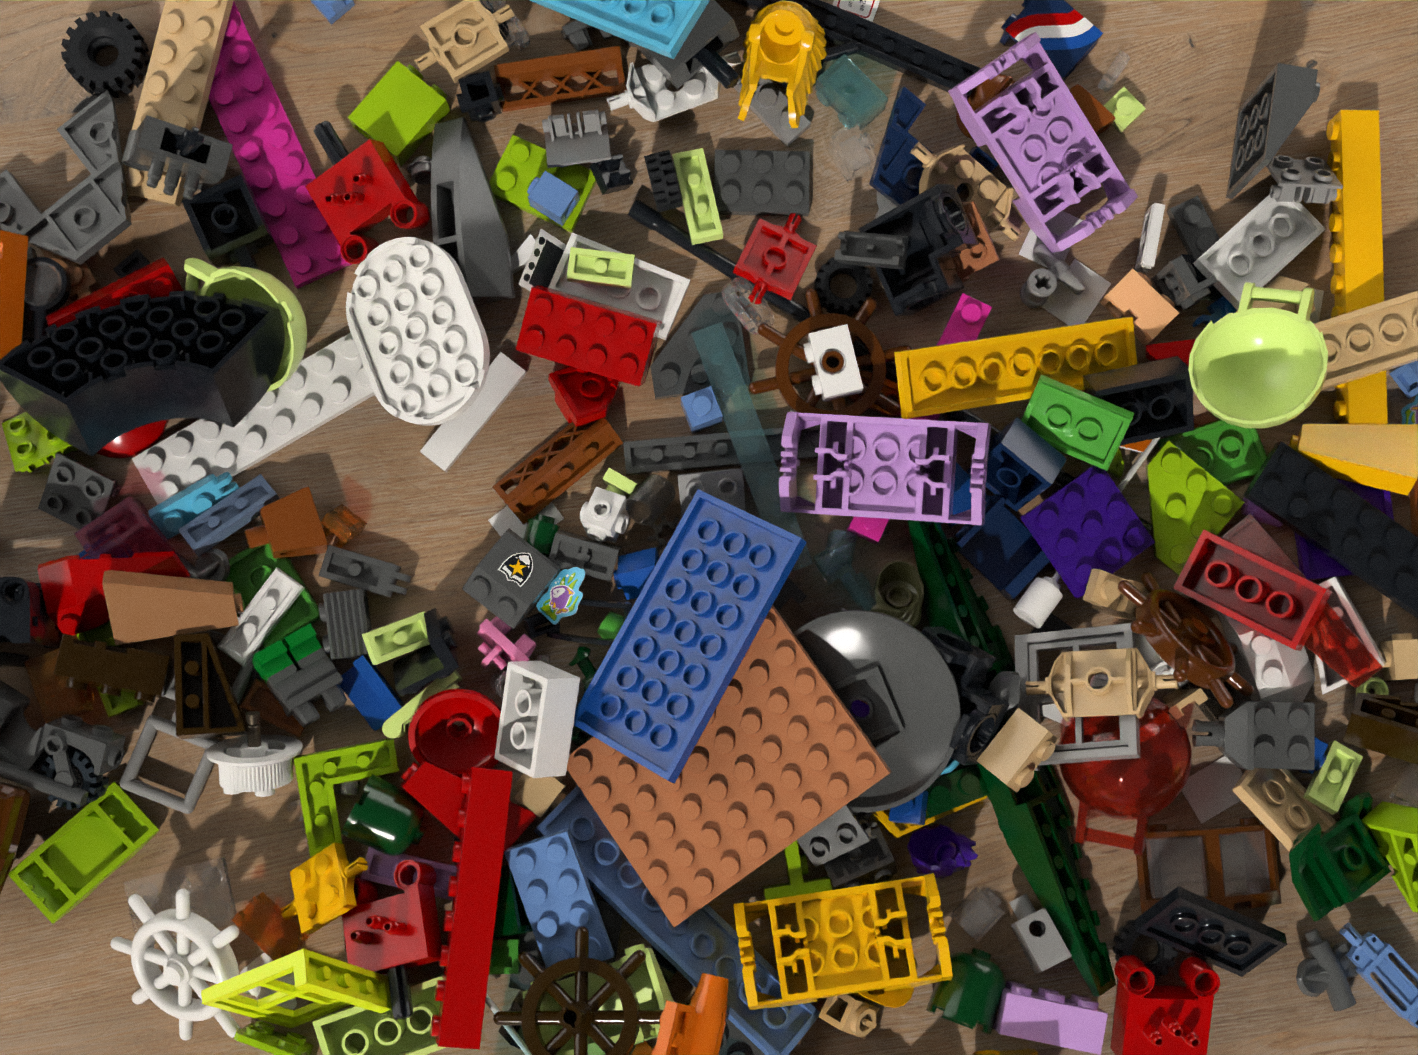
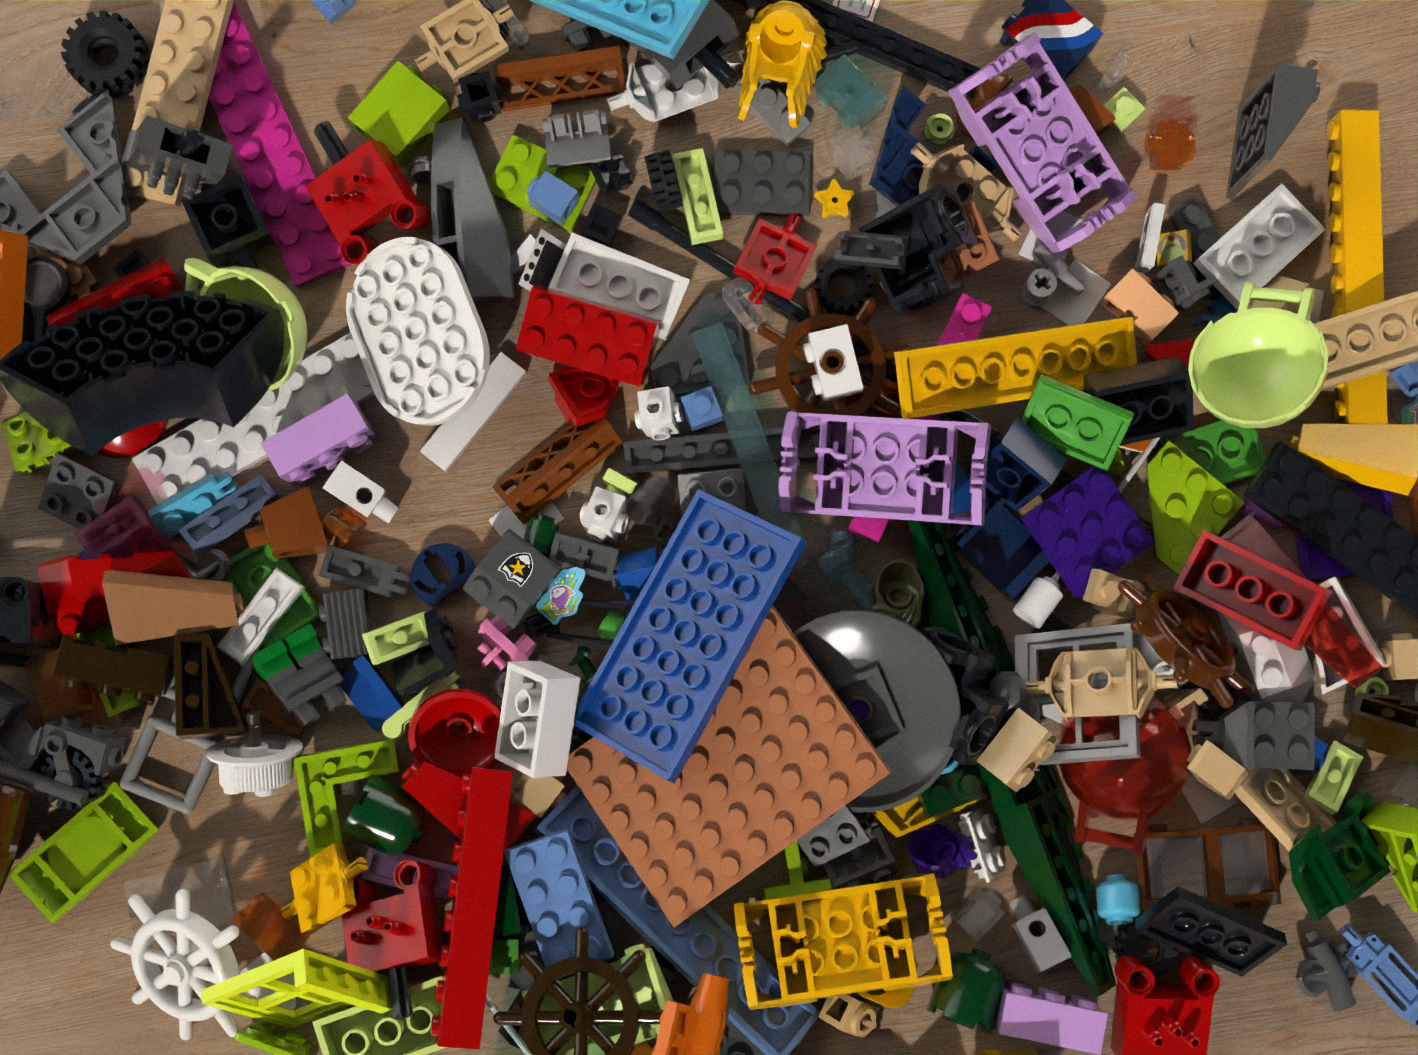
(319, 441): none -> lavender brick
(347, 483): none -> white torso
(422, 573): none -> dark blue piece
(600, 268): yellowish green plate -> none
(601, 225): none -> black plate
(658, 413): none -> white brick
(840, 207): none -> yellow plate
(911, 812): blue plate -> none
(943, 121): none -> yellowish green plate
(990, 856): none -> white hinge
(1118, 900): none -> medium azure head
(1170, 145): none -> clear orange brick
(1173, 245): none -> tile
(1216, 769): none -> tan slope
(1303, 179): light grey hinge -> none

